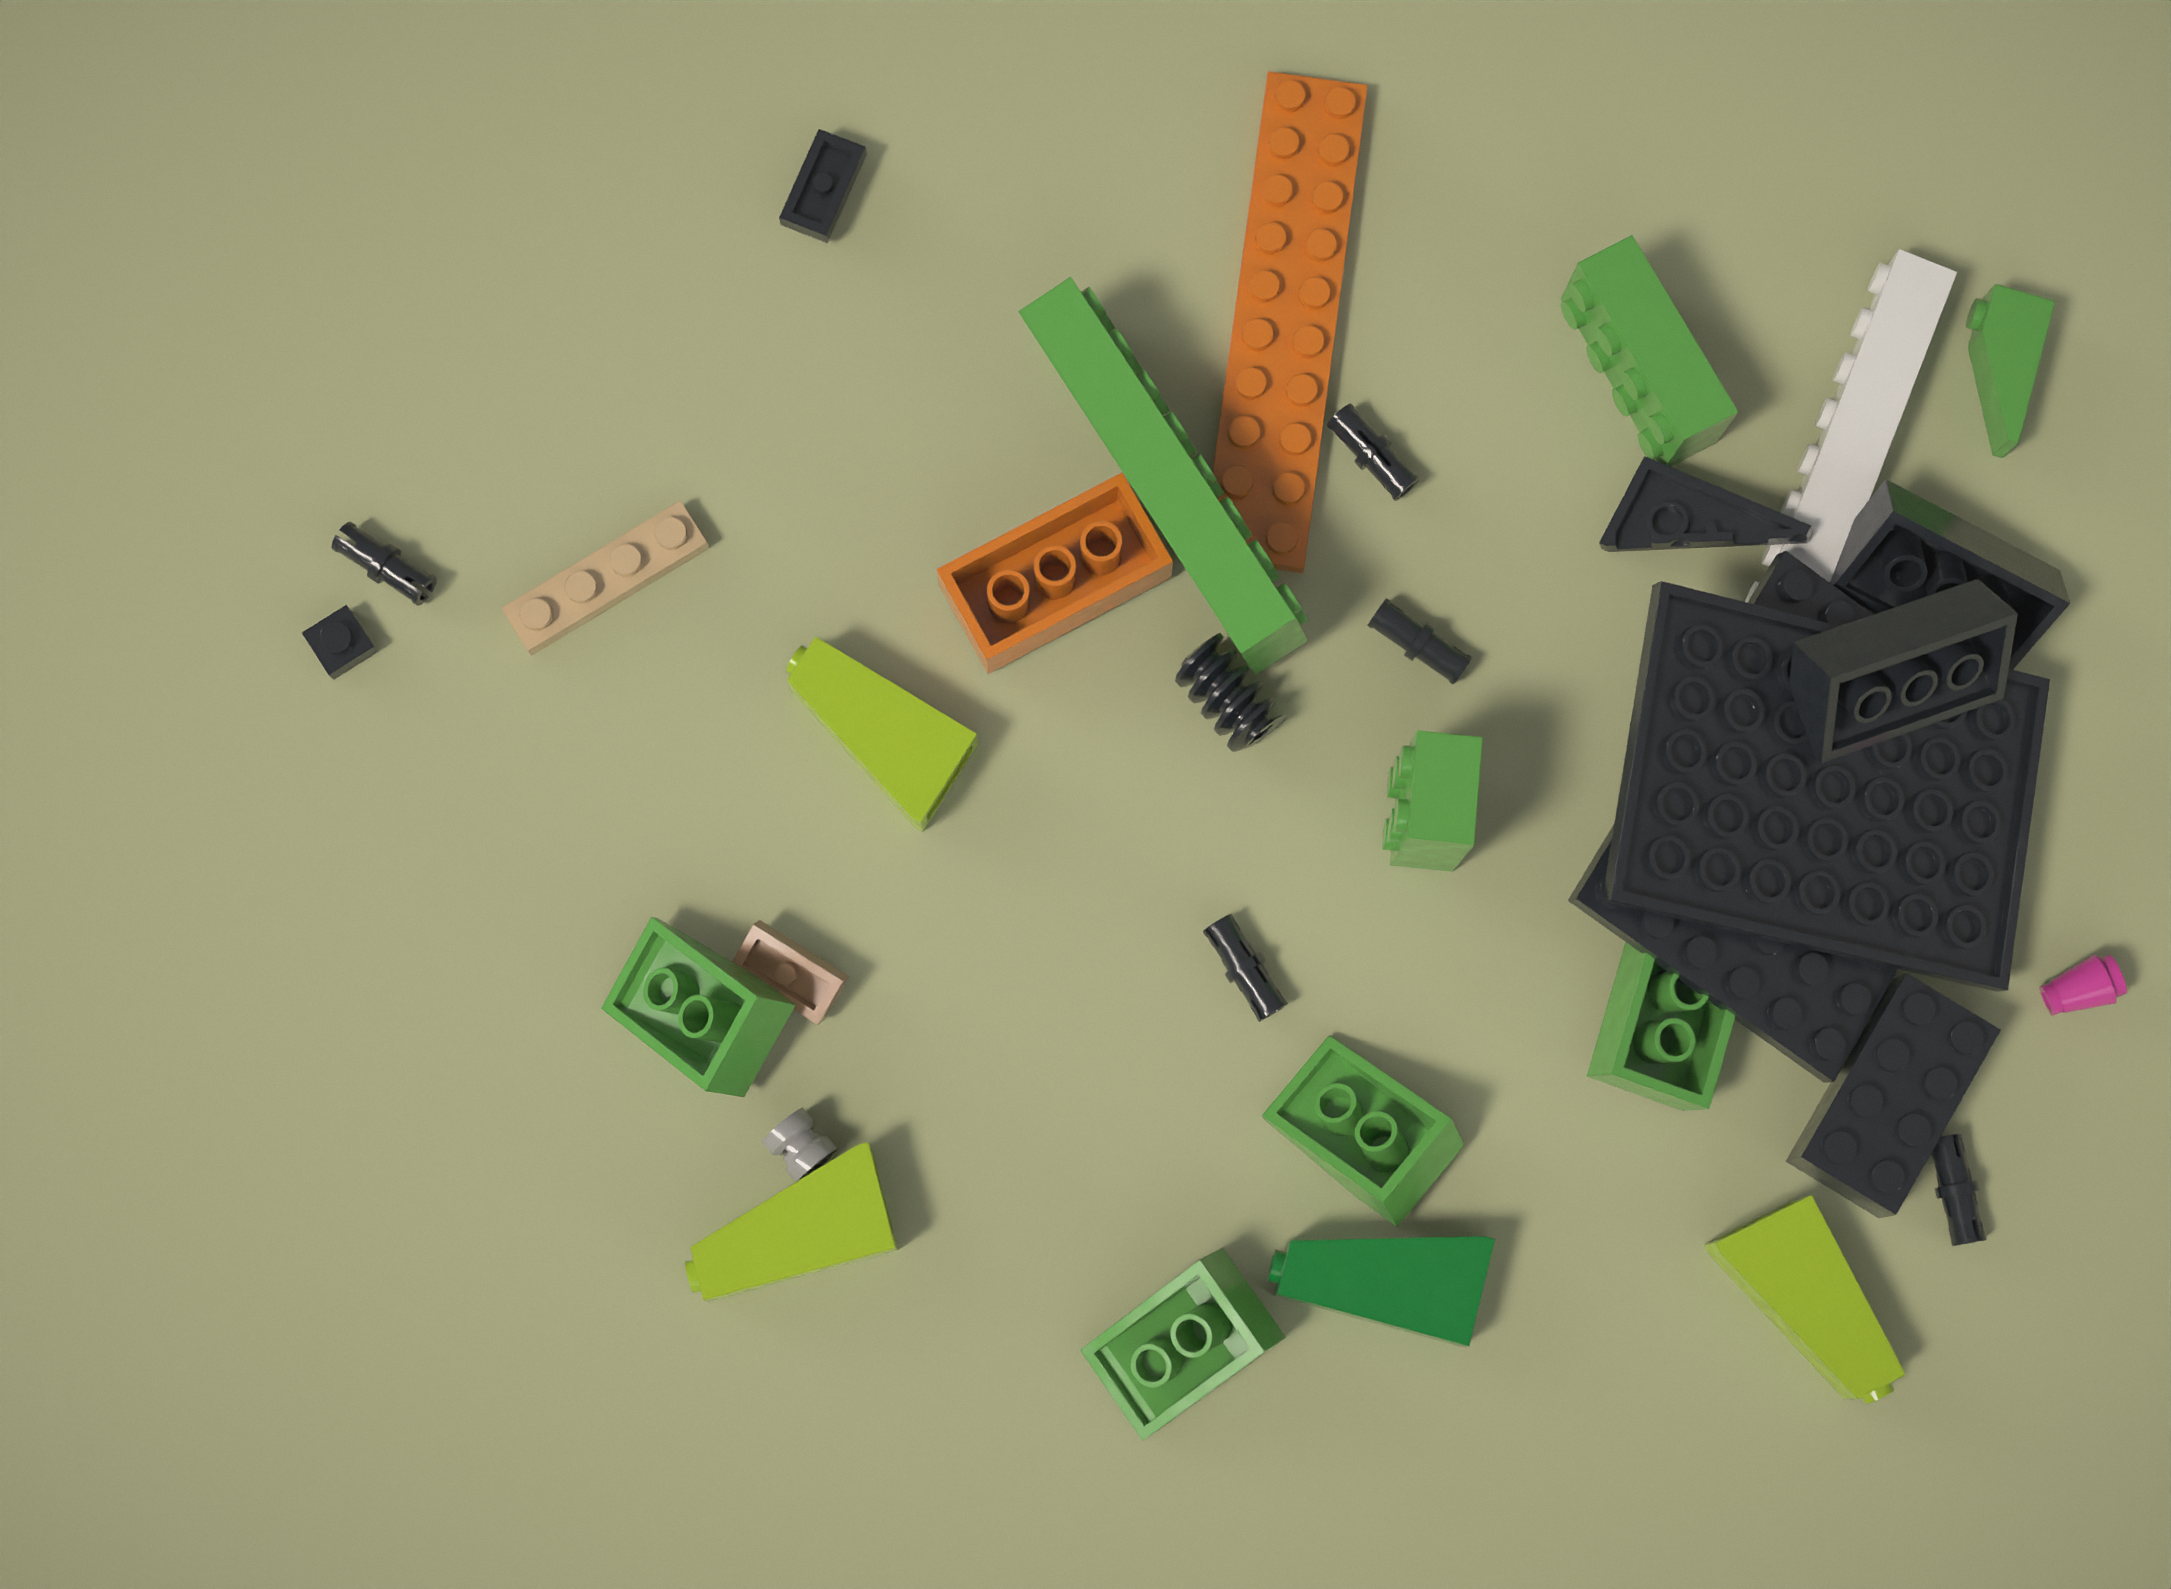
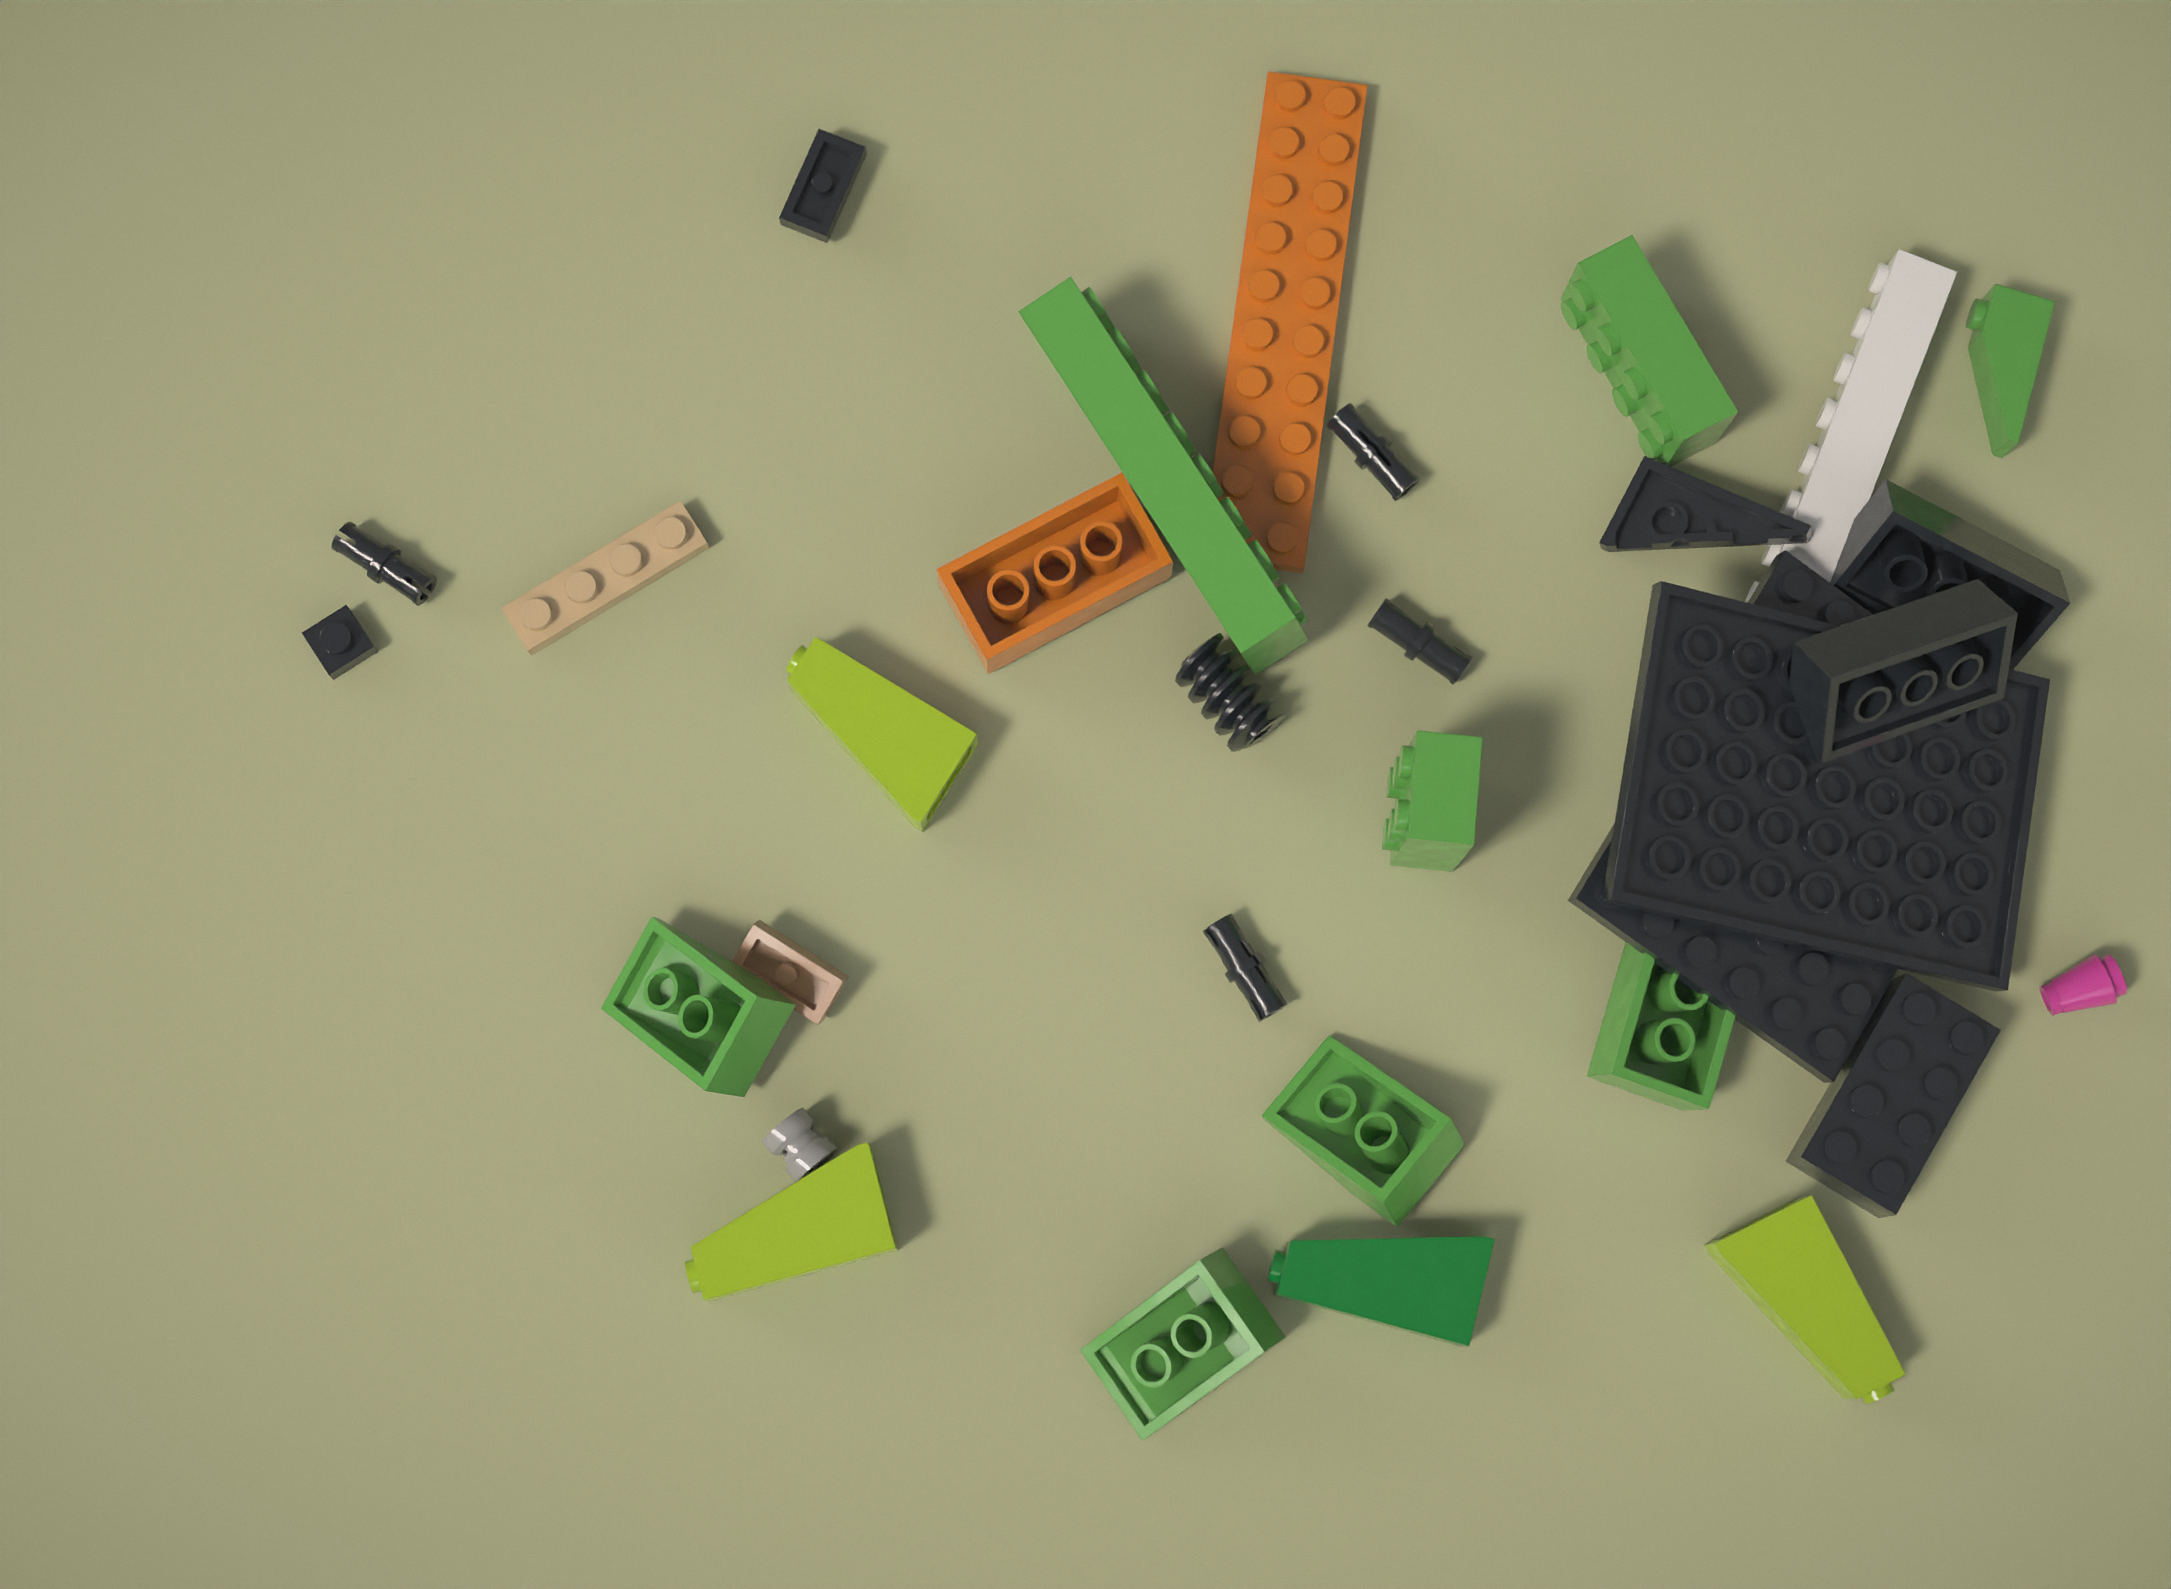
(1957, 1190): black pin -> none

